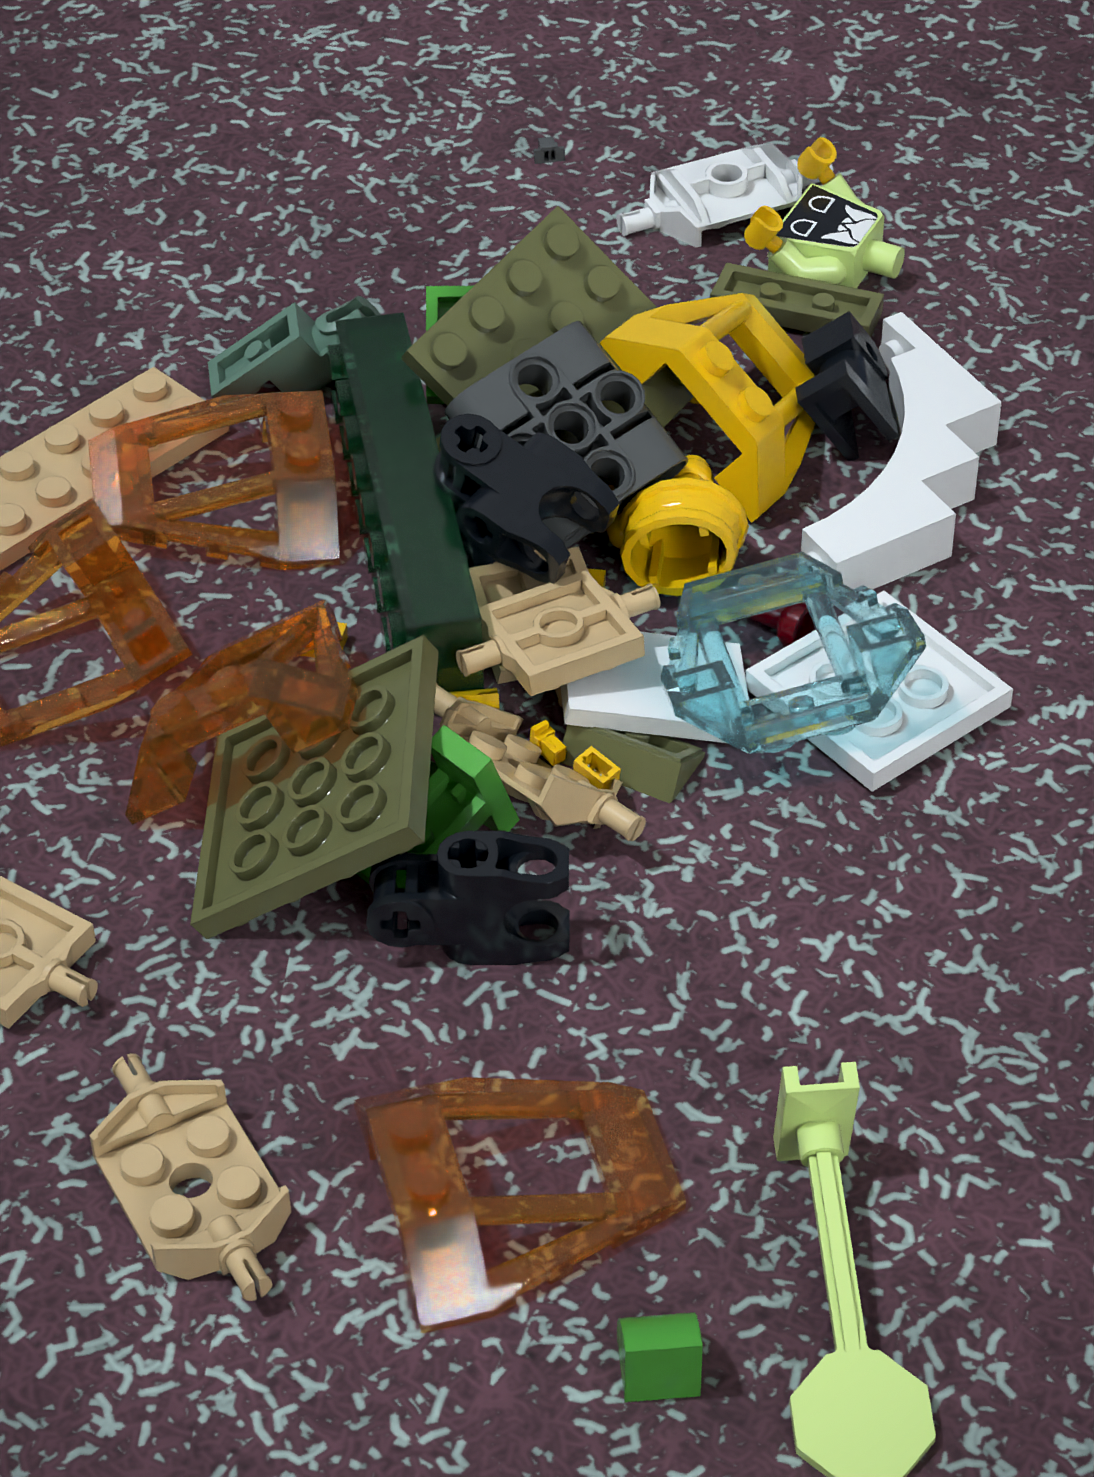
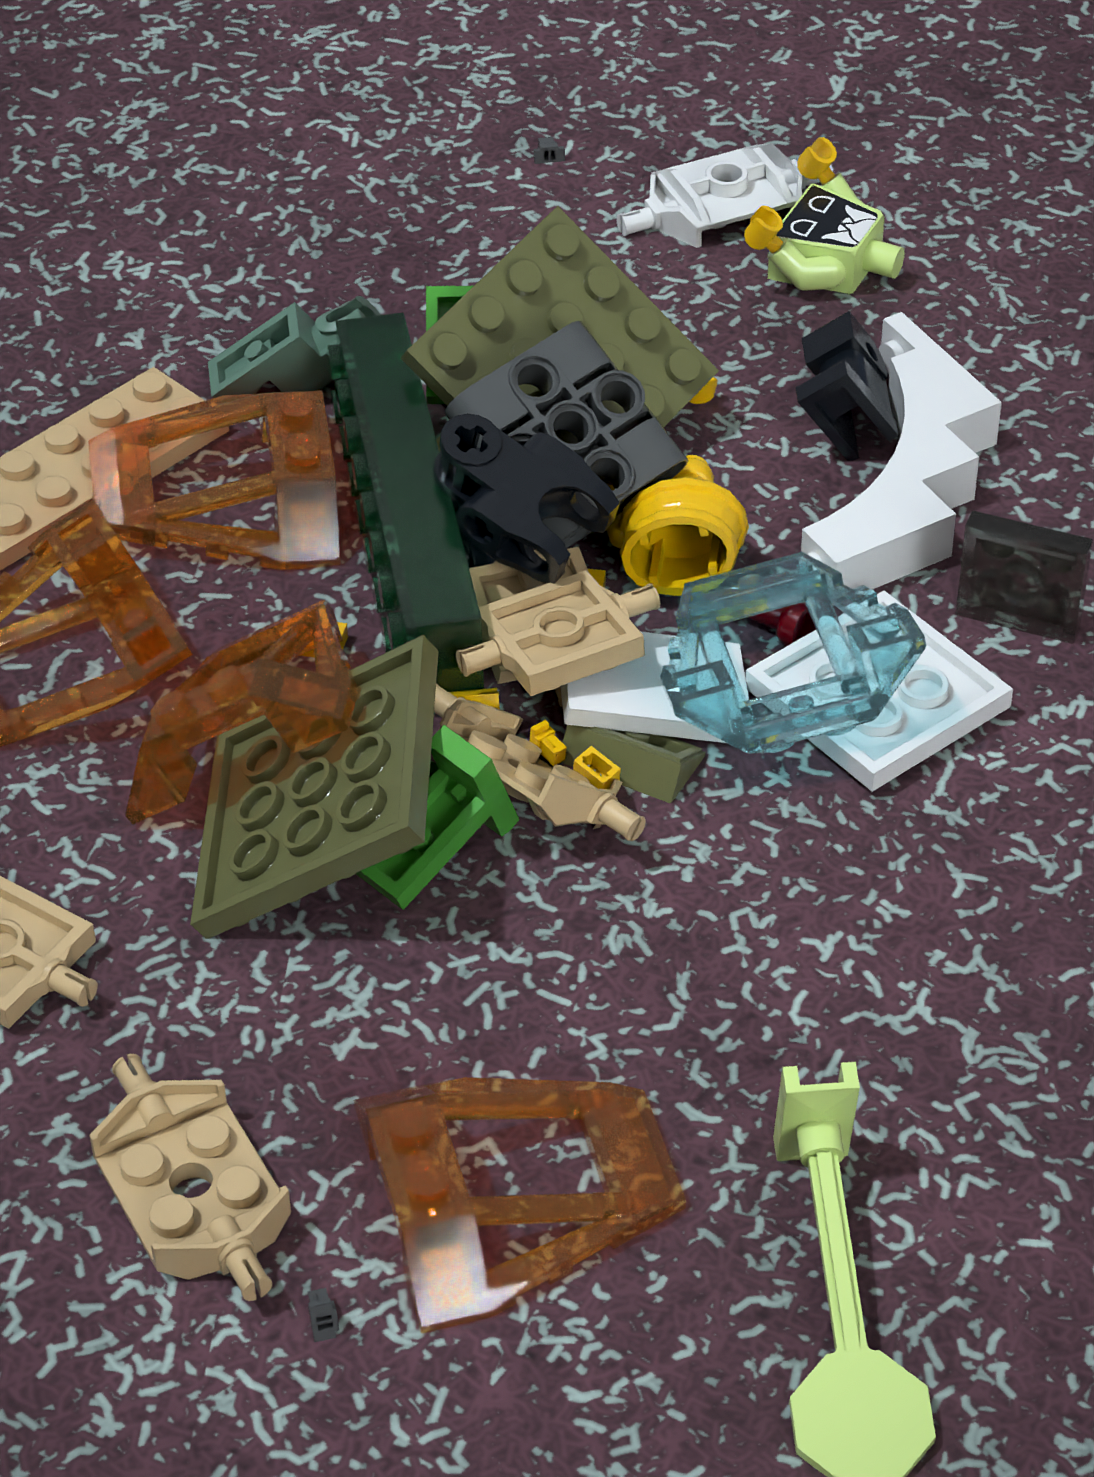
(322, 1315): none -> dark grey piece
(474, 899): black piece -> none
(660, 1356): bright green brick -> none
(724, 389): yellow windscreen -> none
(800, 301): olive plate -> none
(1023, 576): none -> clear smoke plate

